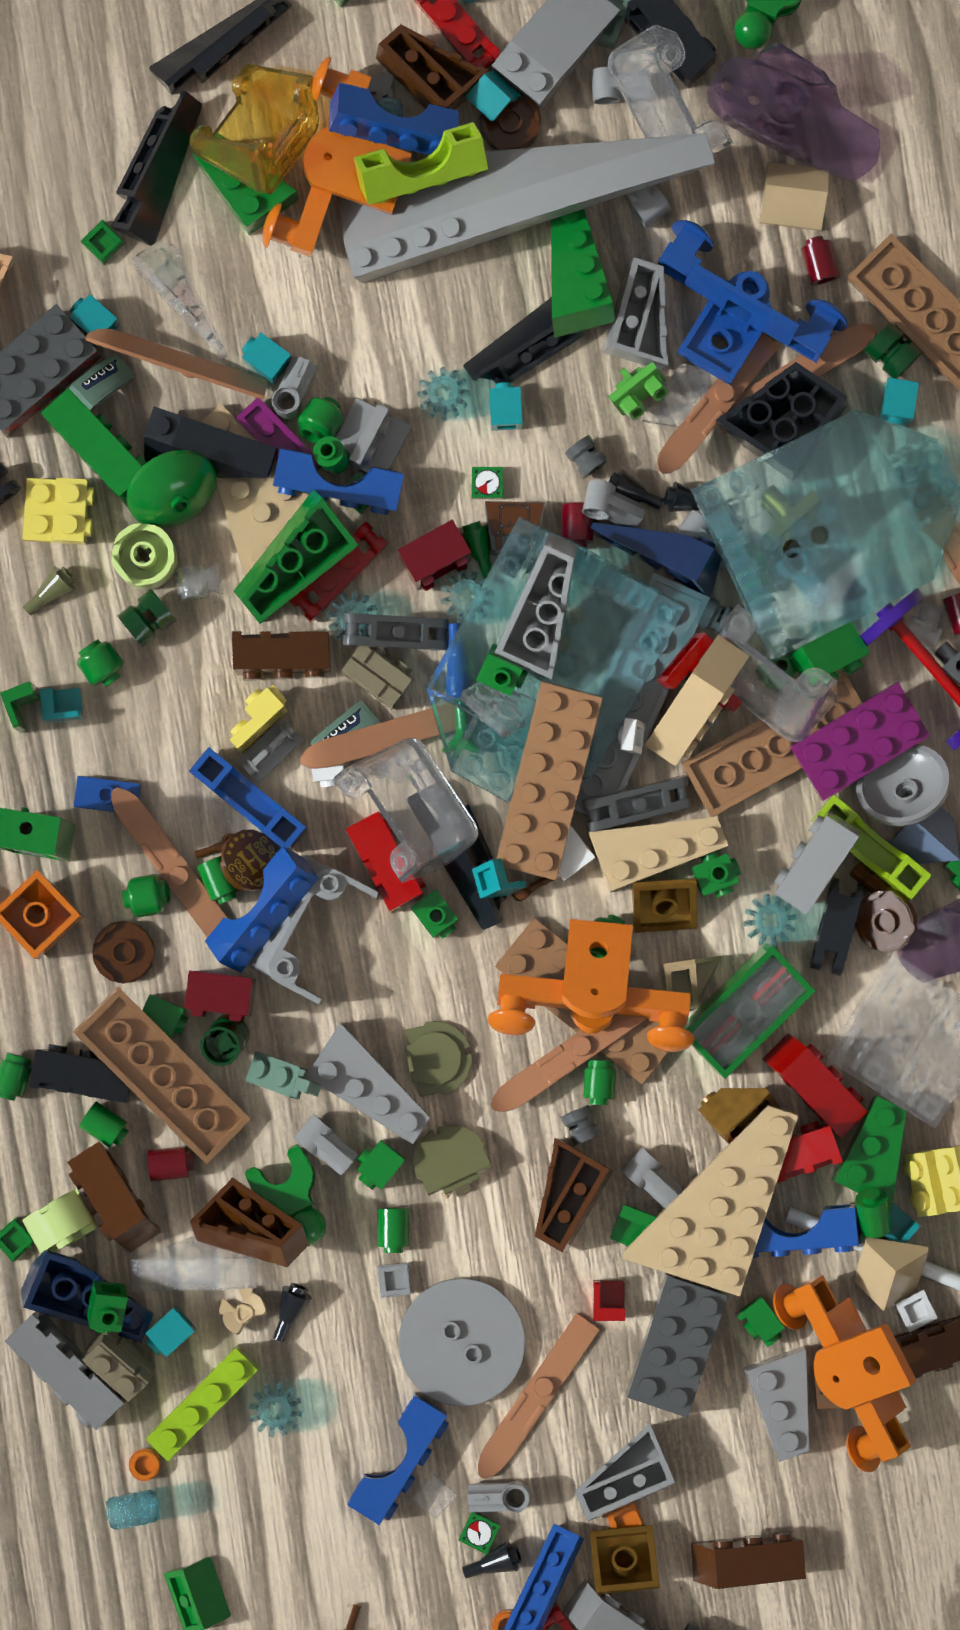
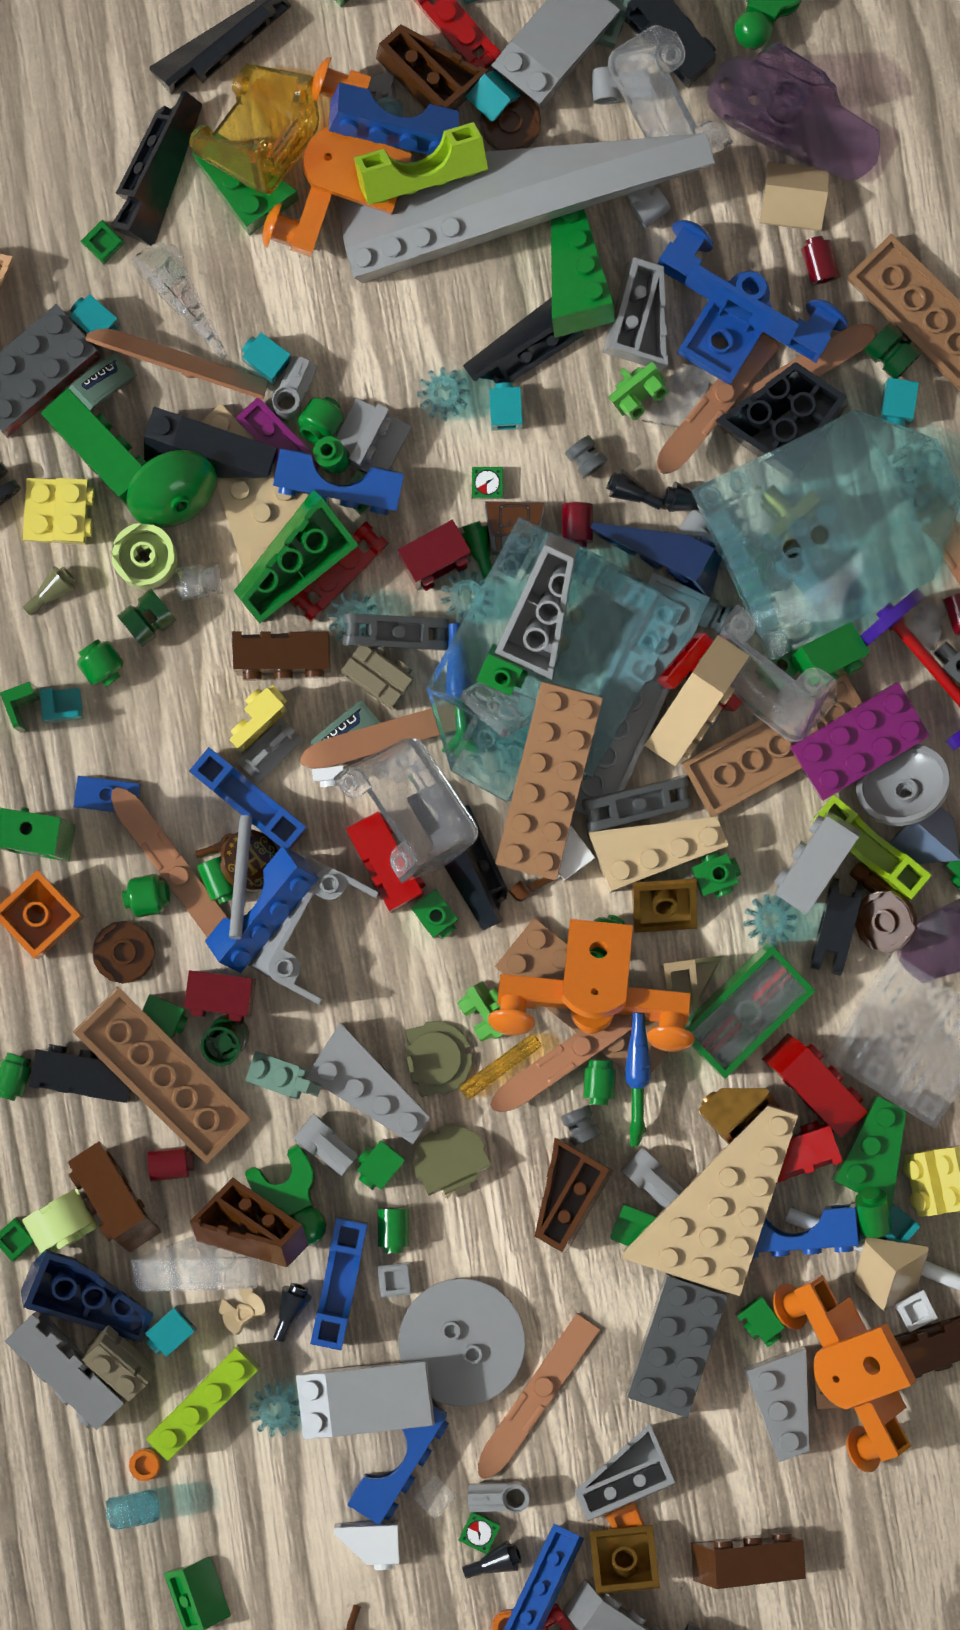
(104, 1125): green brick -> none
(107, 1306): green brick -> none
(240, 877): none -> light grey bar
(339, 1283): none -> blue arch
(364, 1399): none -> light grey slope
(372, 1542): none -> white slope
(485, 1002): none -> bright green hips
(492, 880): teal panel -> none
(500, 1066): none -> clear yellow axle
(606, 504): light grey piece -> none
(608, 1300): red panel -> none
(632, 736): white plate -> none
(637, 1076): none -> blue piece

